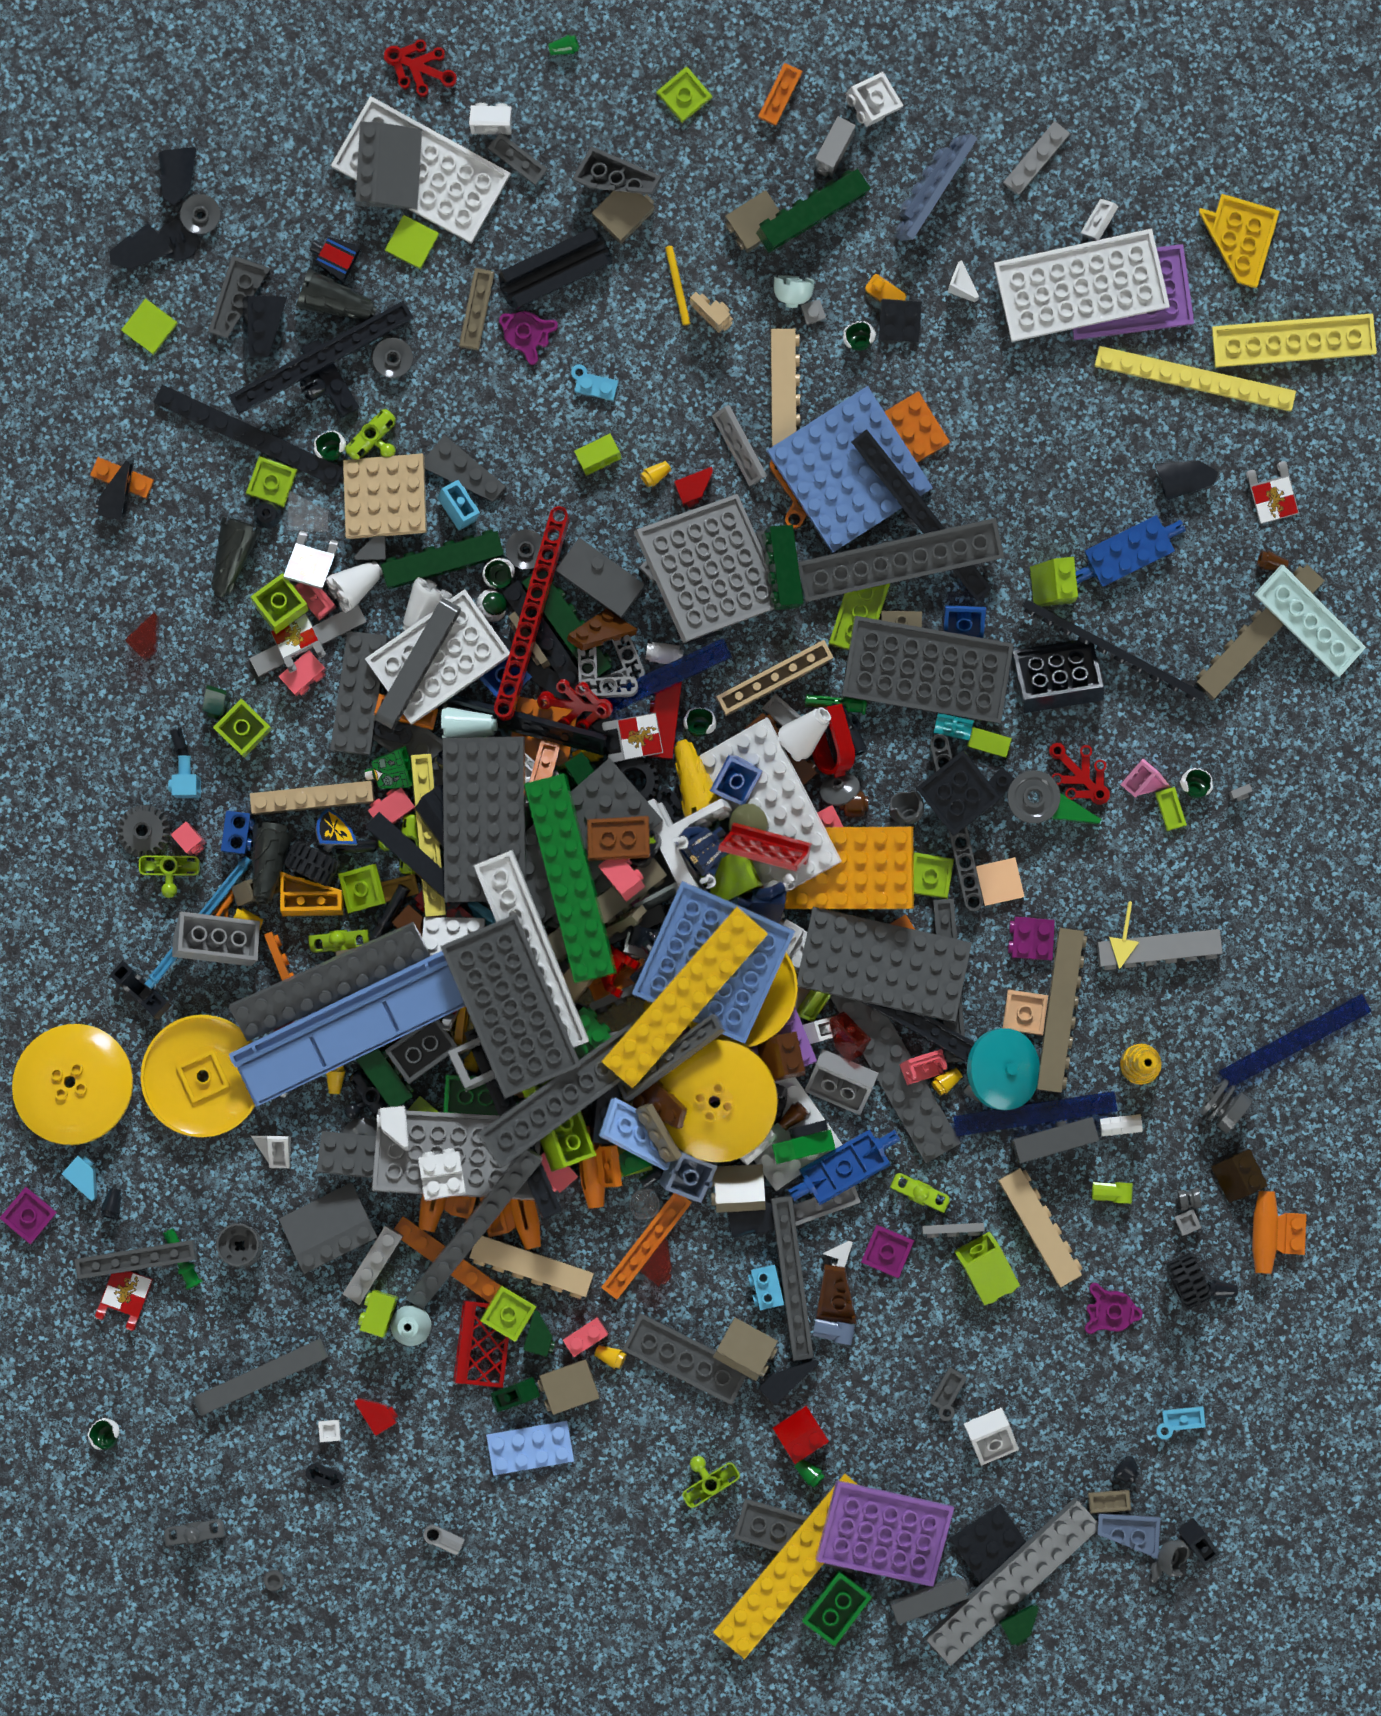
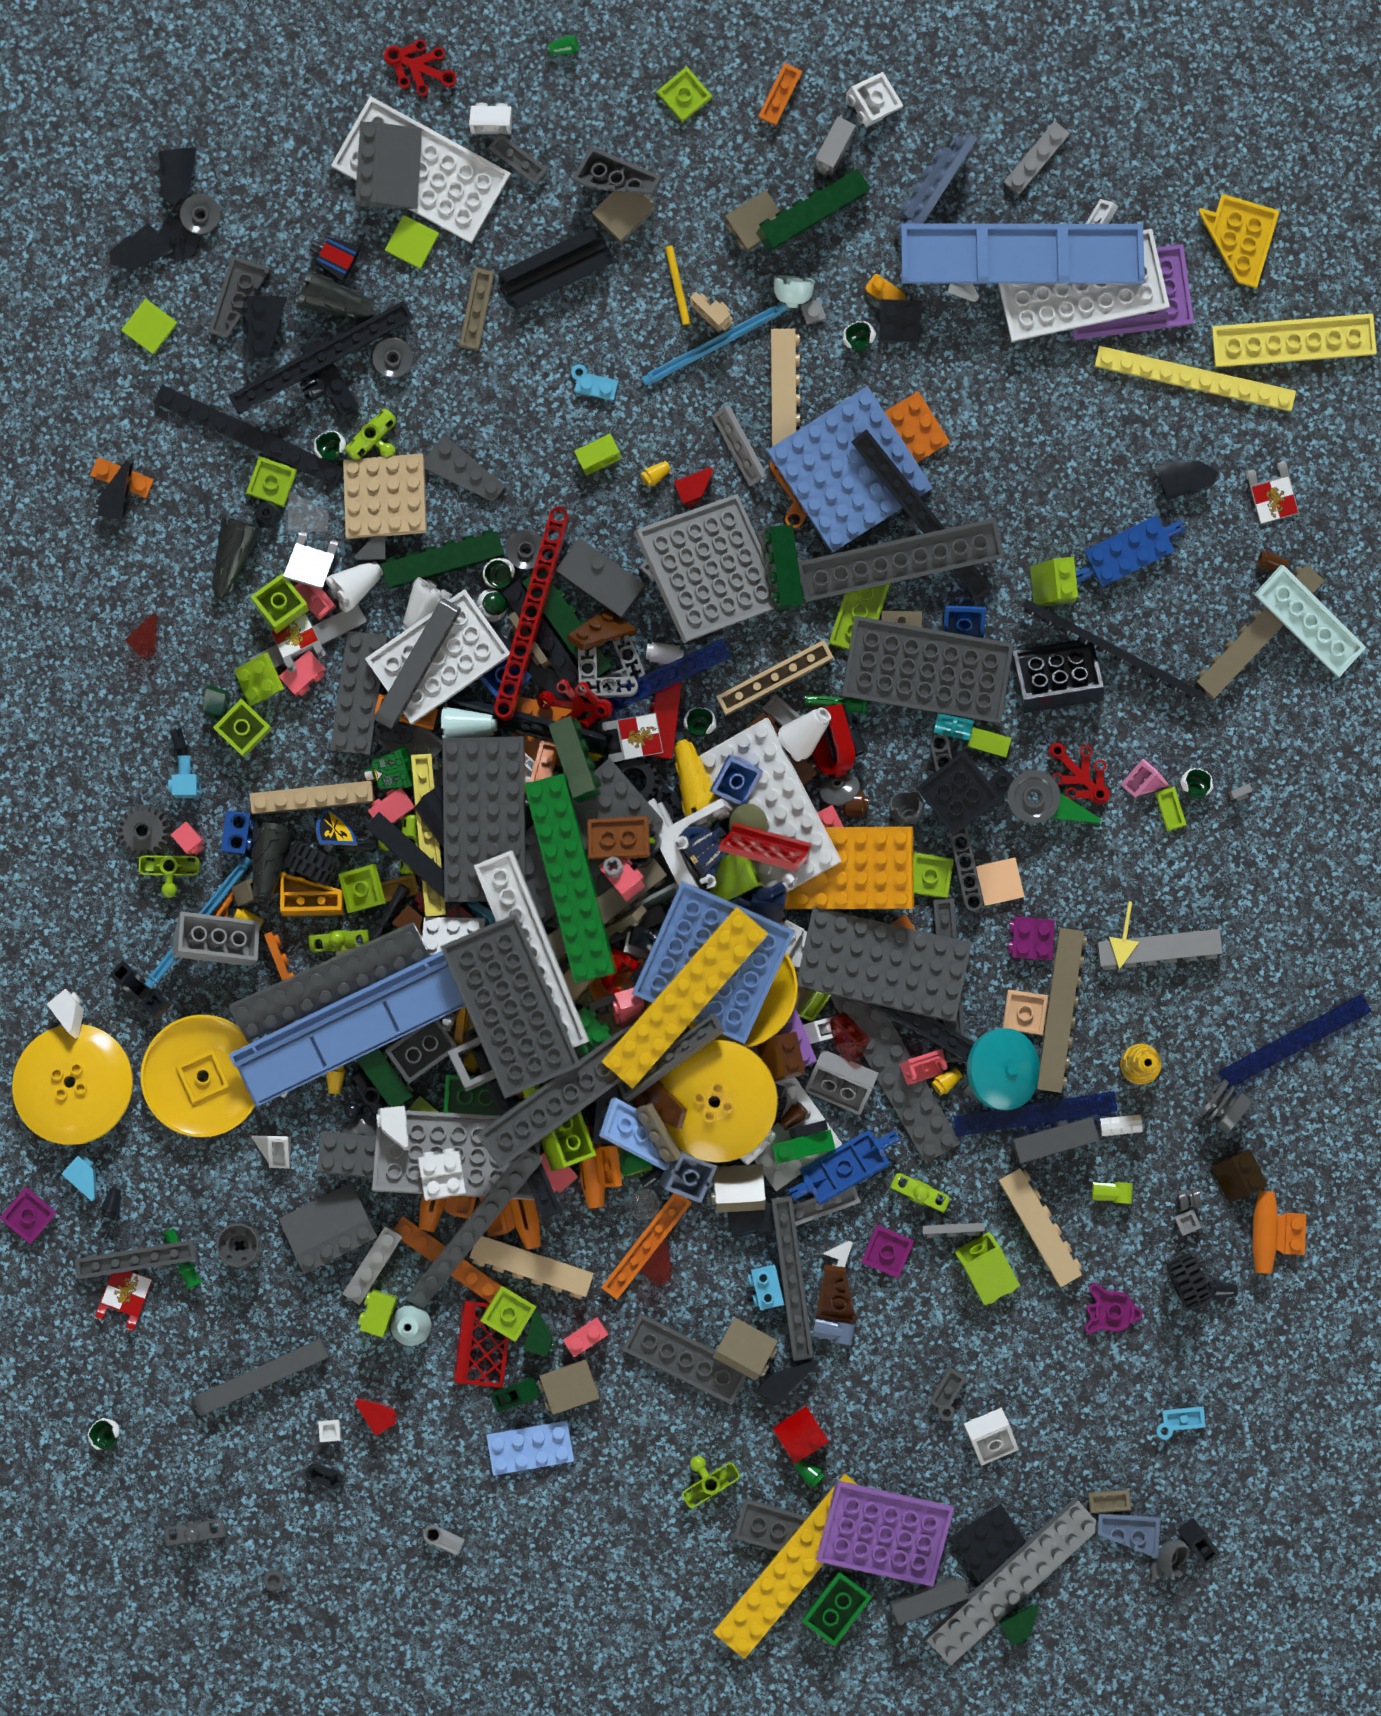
(68, 1011): none -> white slope
(258, 679): none -> lime plate
(458, 505): medium azure brick -> none
(526, 332): magenta tile -> none
(574, 759): none -> dark green brick
(610, 1356): yellow cone -> none
(614, 872): none -> light grey bush
(627, 1007): none -> coral brick
(714, 343): none -> dark azure piece
(1022, 254): none -> medium blue piece
(1126, 1470): black cone -> none

